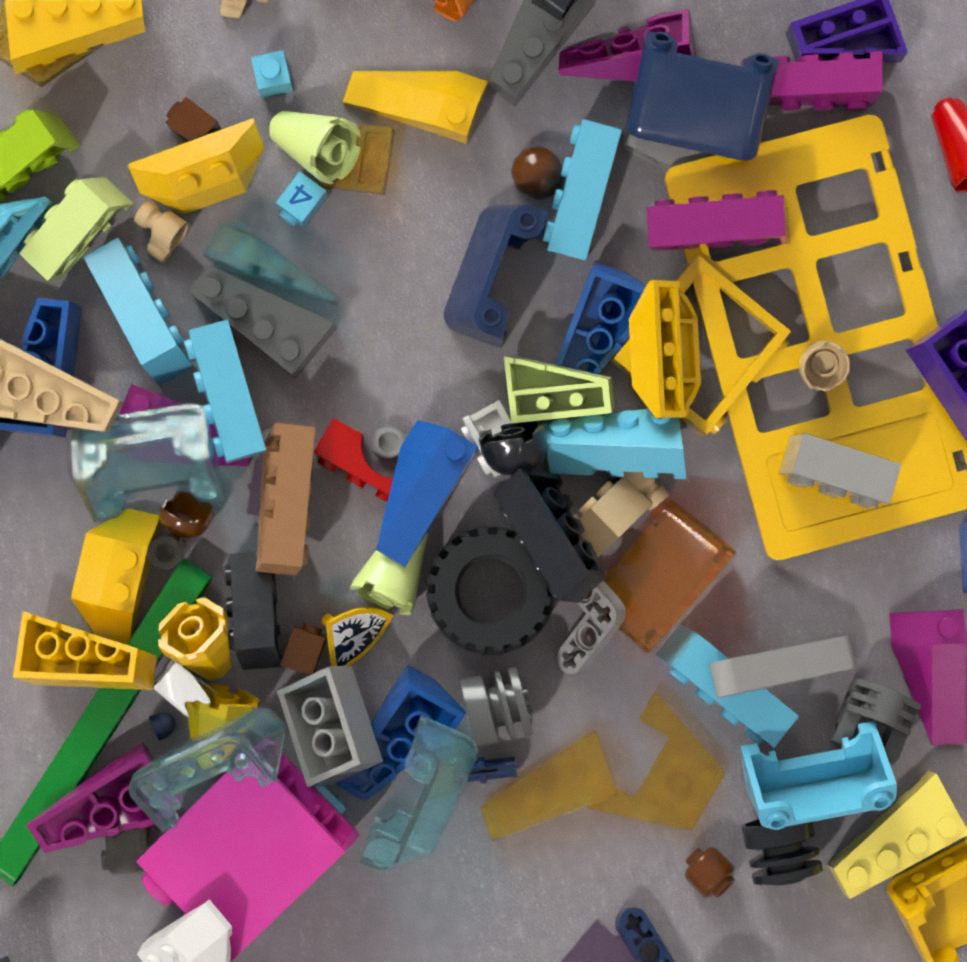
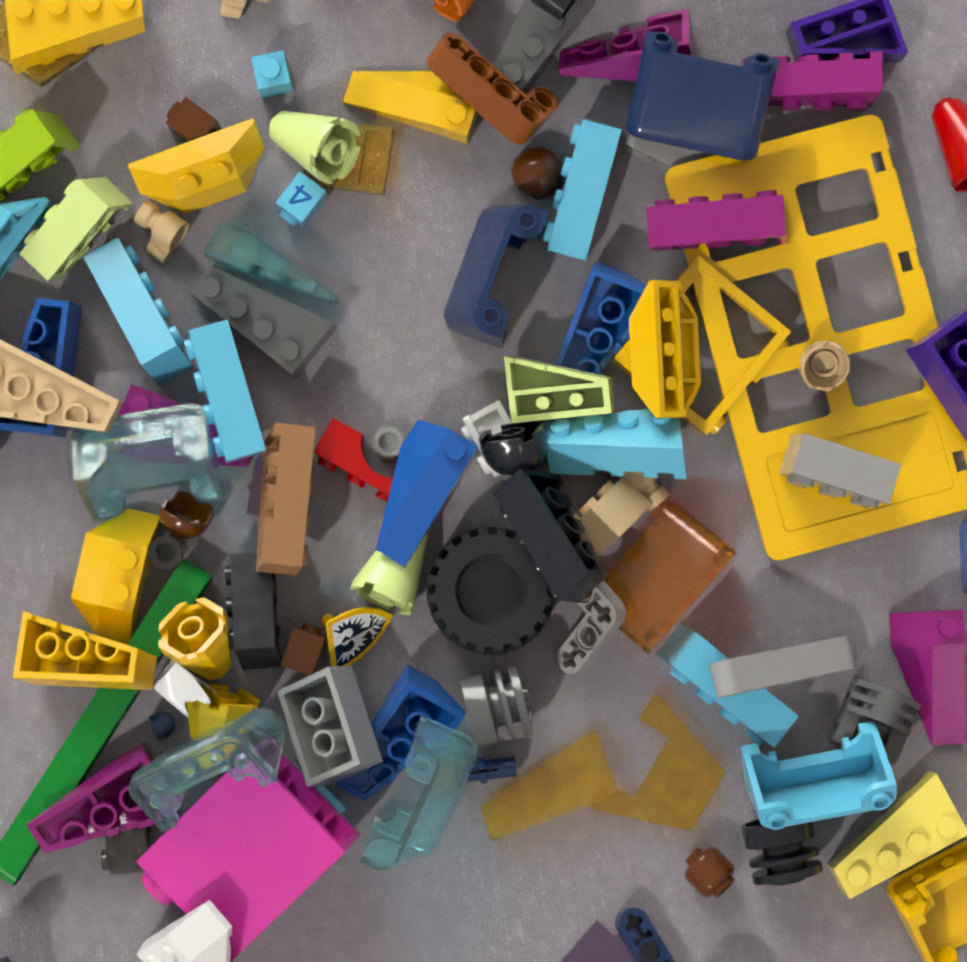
(489, 91): none -> dark orange beam

